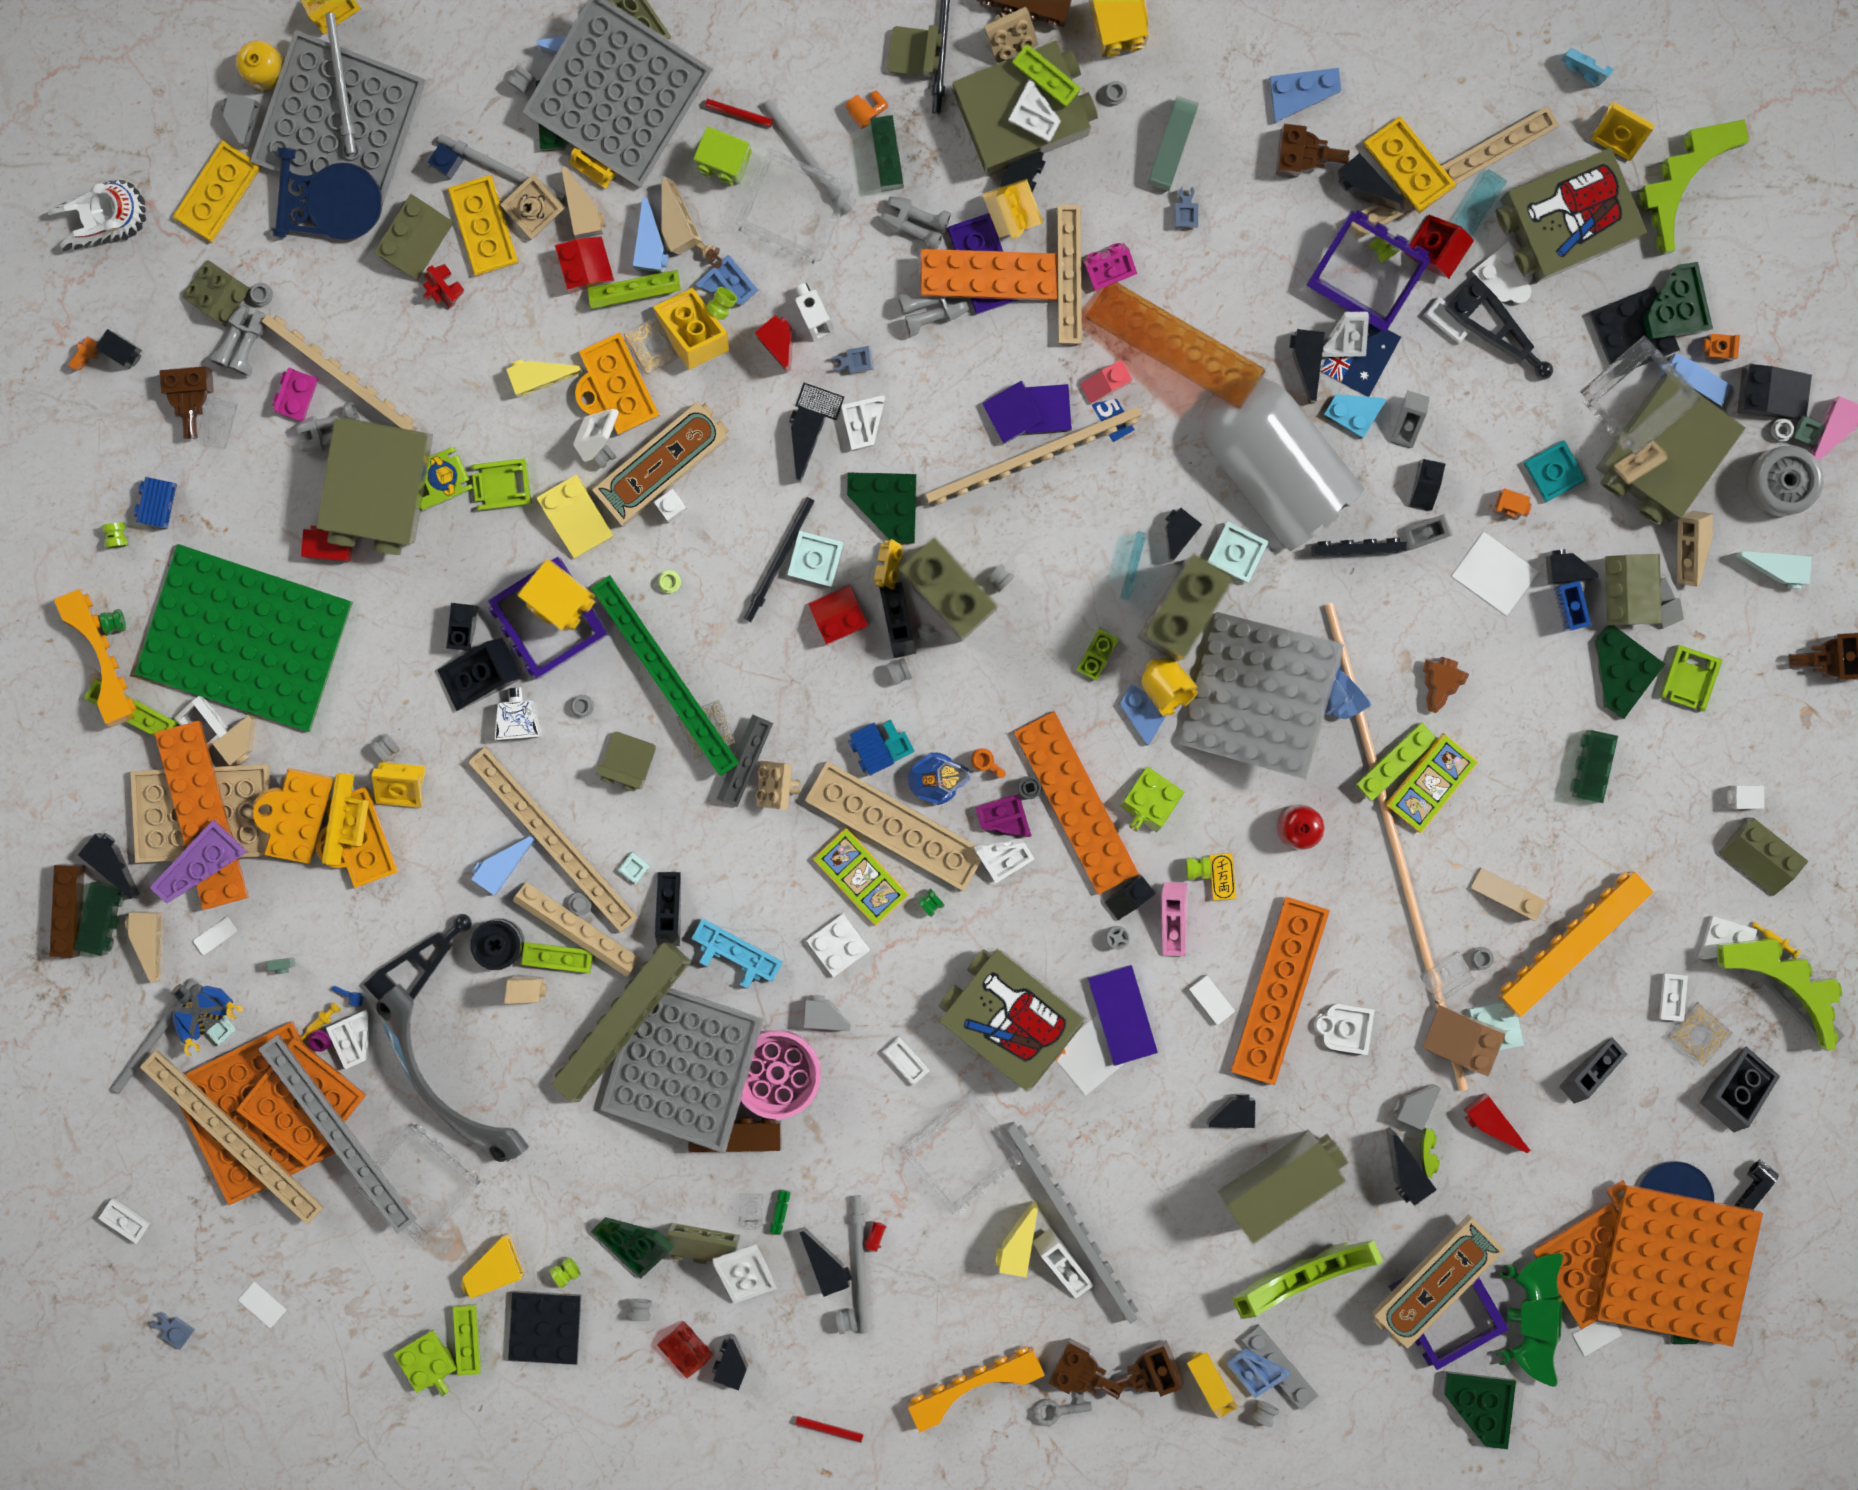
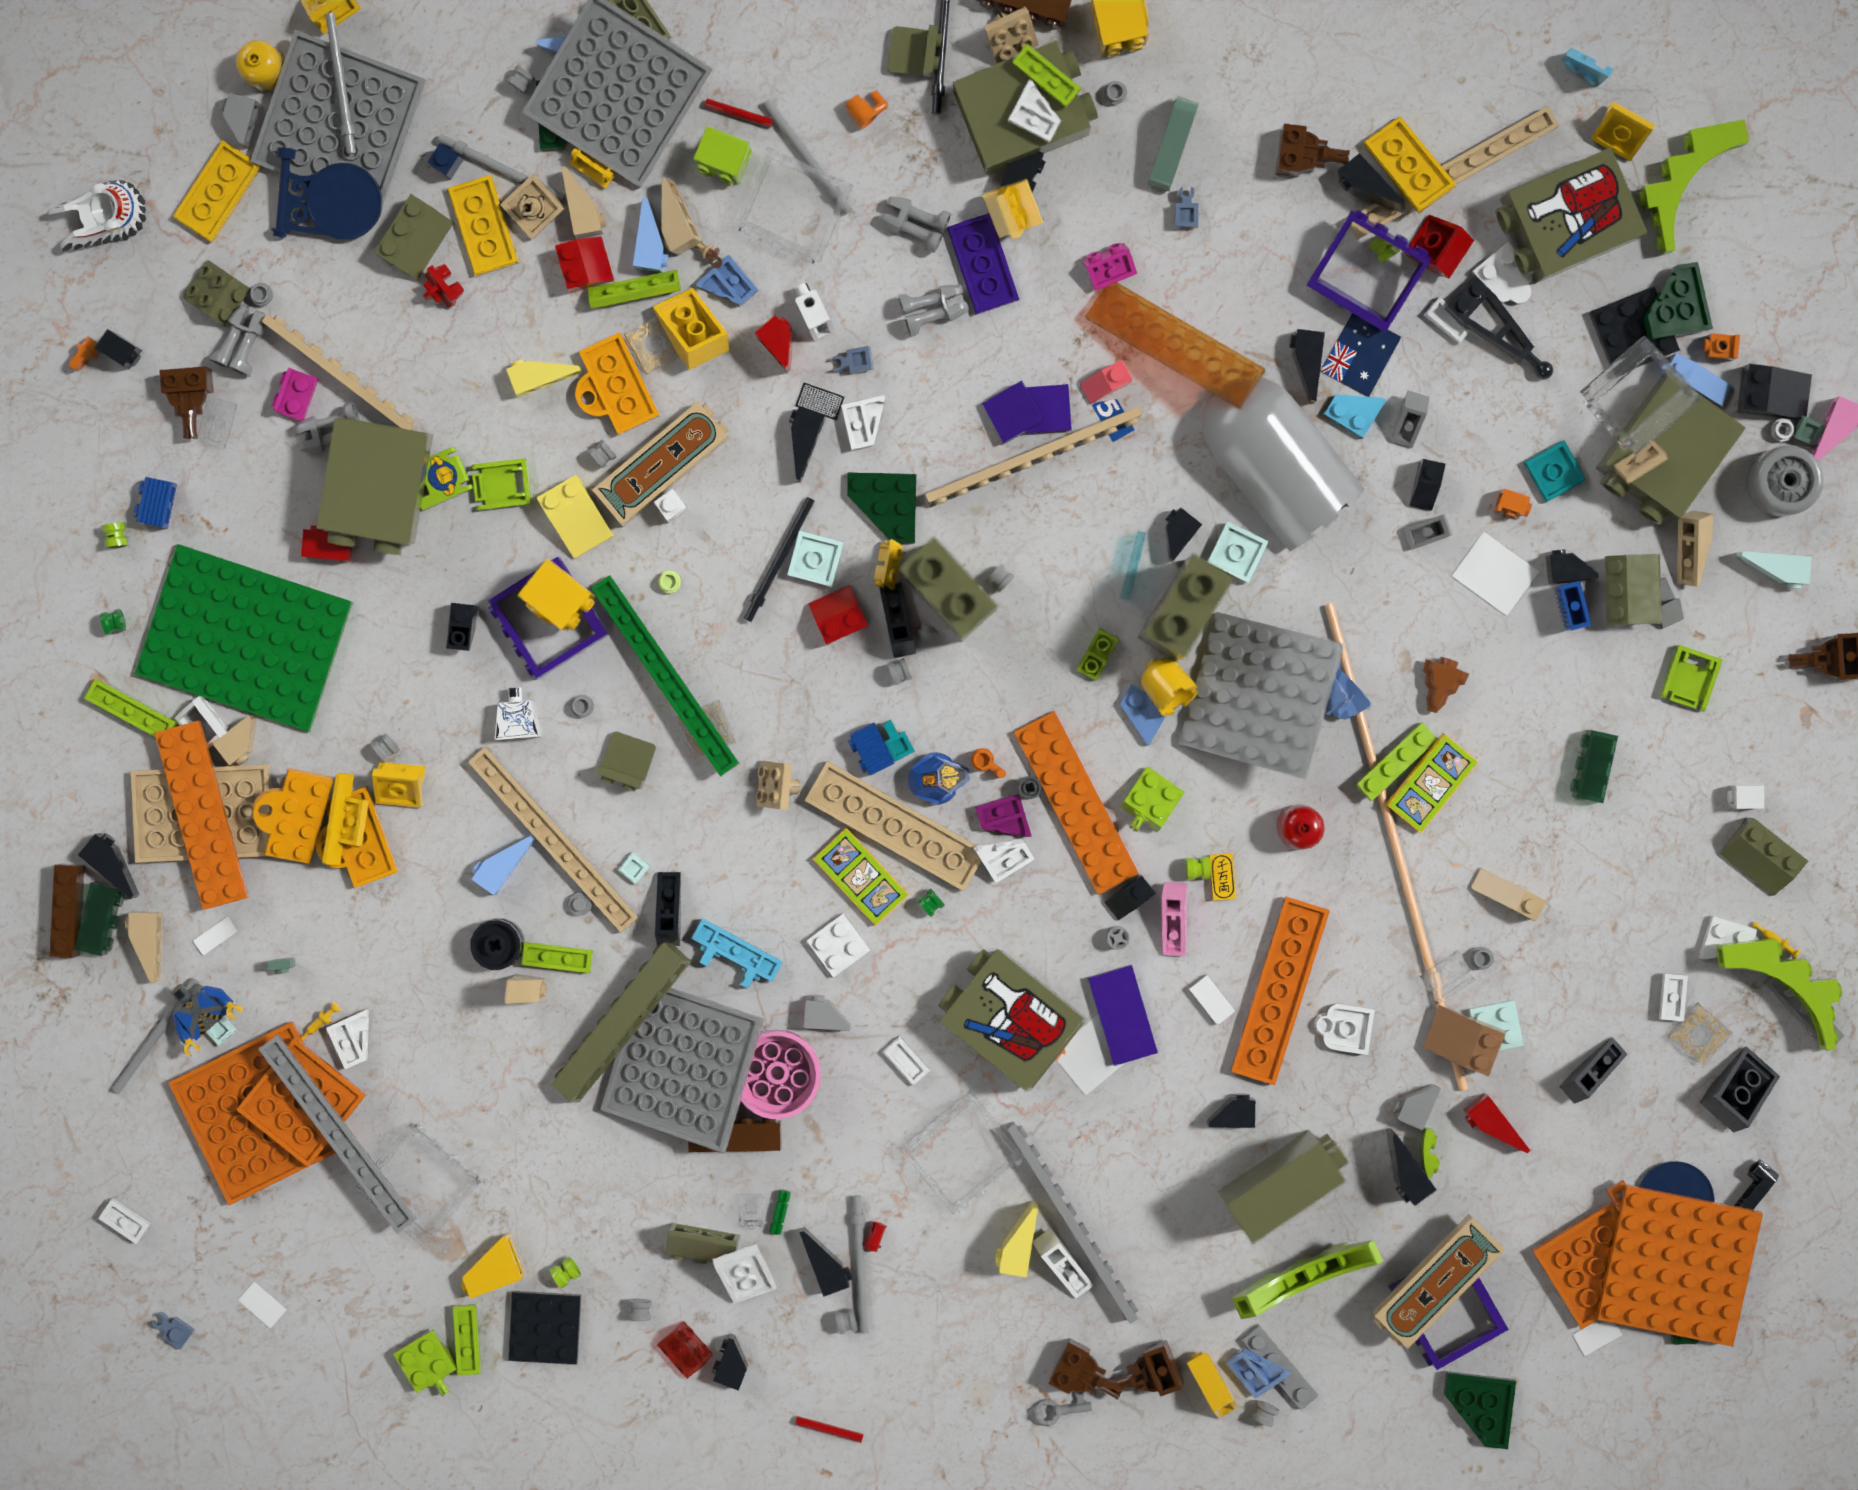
(112, 701): light orange arch -> none
(201, 859): medium lavender wing -> none
(232, 1137): tan plate -> none
(319, 1040): magenta plate -> none
(355, 998): blue hand -> none
(381, 982): black plate -> none
(396, 1014): dark grey panel -> none
(479, 673): black slope -> none
(576, 929): tan plate -> none
(594, 433): white tile -> none
(633, 1244): dark green plate -> none
(721, 303): lime wheel -> none
(747, 755): dark grey plate -> none
(887, 153): clear green brick -> none
(988, 274): orange plate -> none
(1019, 1368): light orange arch -> none
(1069, 274): tan plate -> none
(1300, 90): medium blue wing -> none
(1348, 336): white wing -> none
(1369, 546): black plate -> none
(1480, 201): clear light blue tile -> none
(1538, 1317): green torso -> none
(1575, 943): light orange brick -> none
(1624, 669): dark green plate -> none

